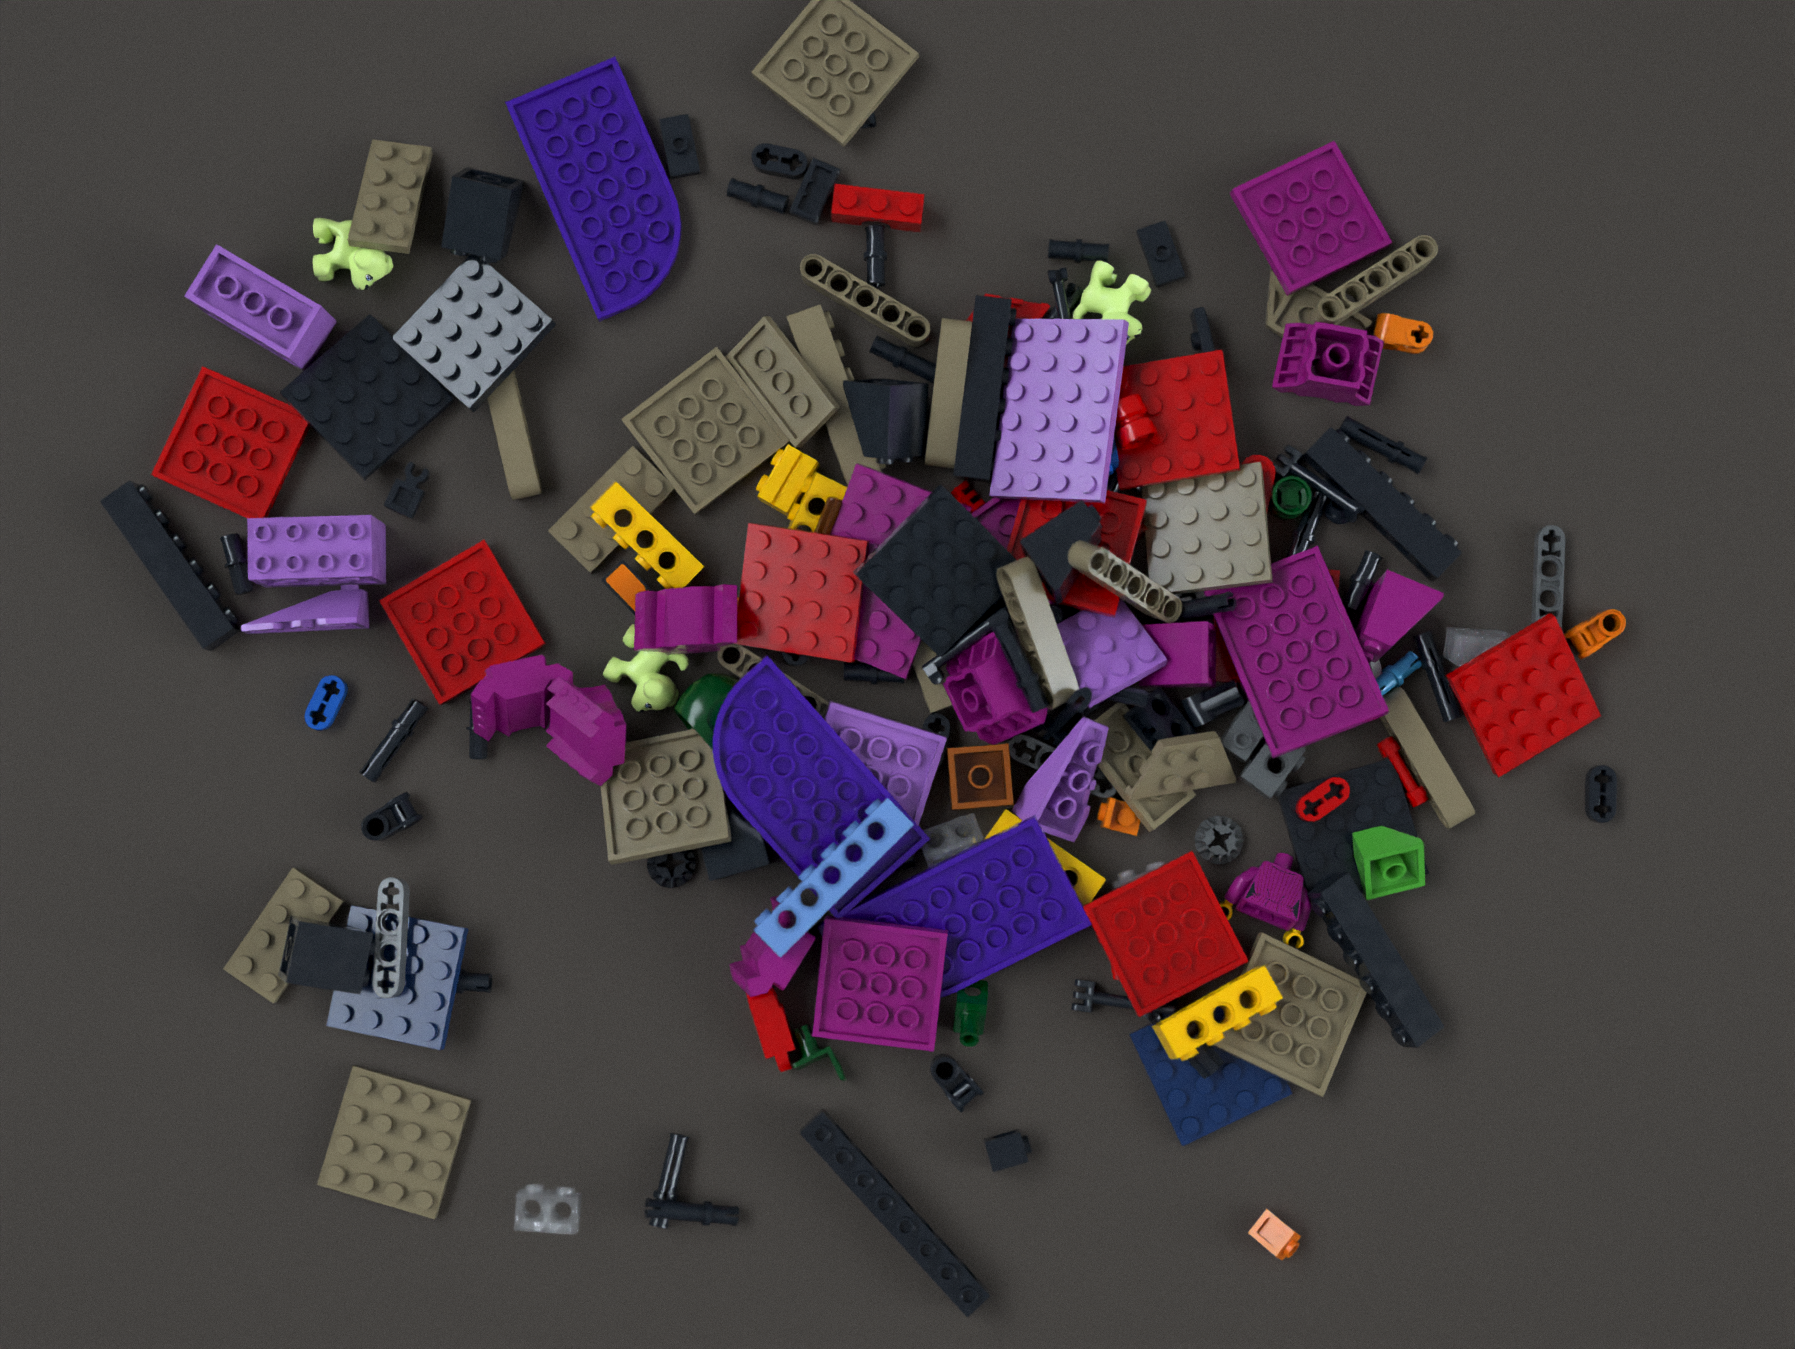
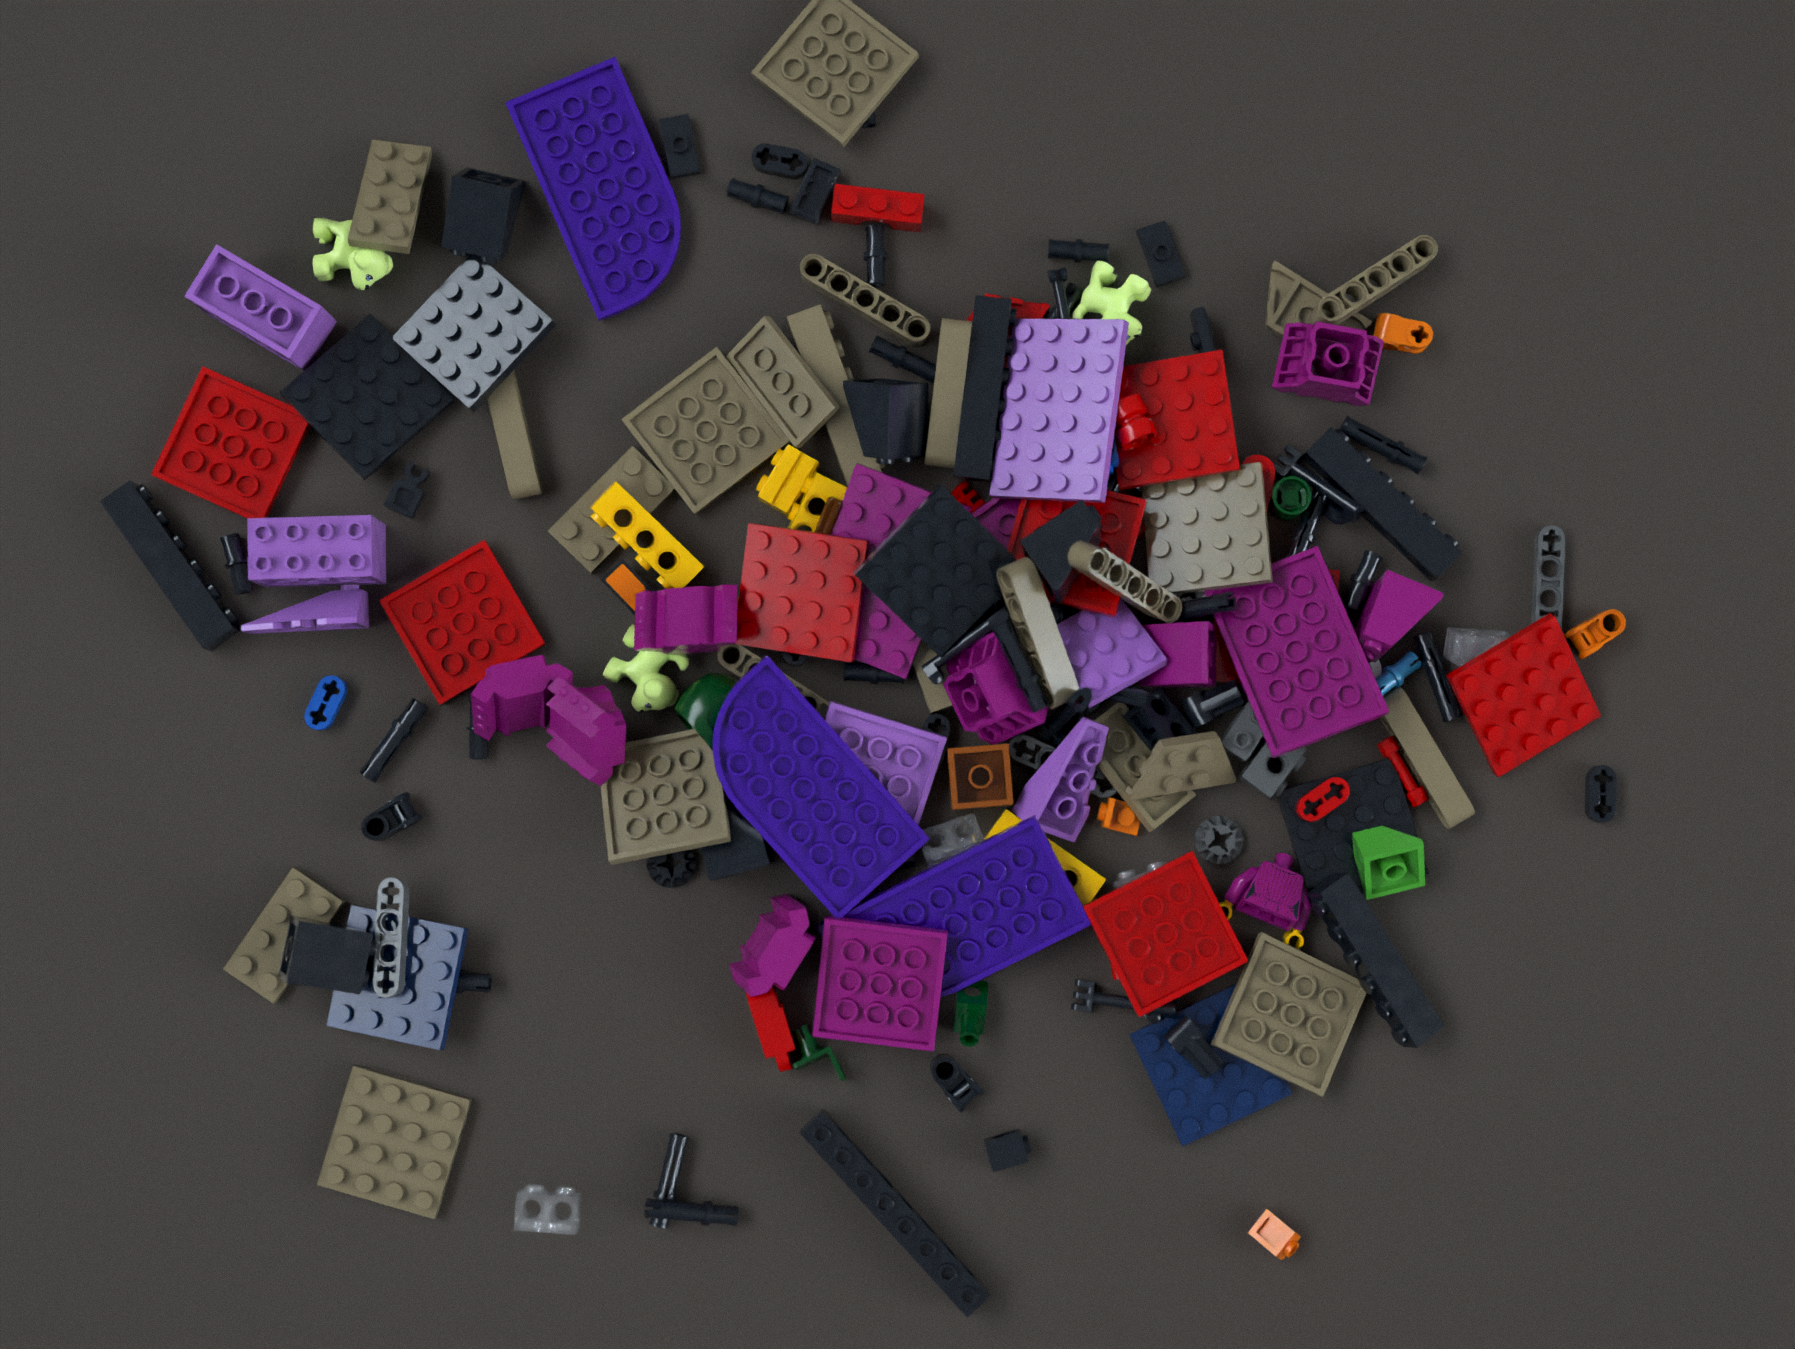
(894, 826): medium blue brick -> none
(1173, 1029): yellow brick -> none
(1310, 218): magenta plate -> none

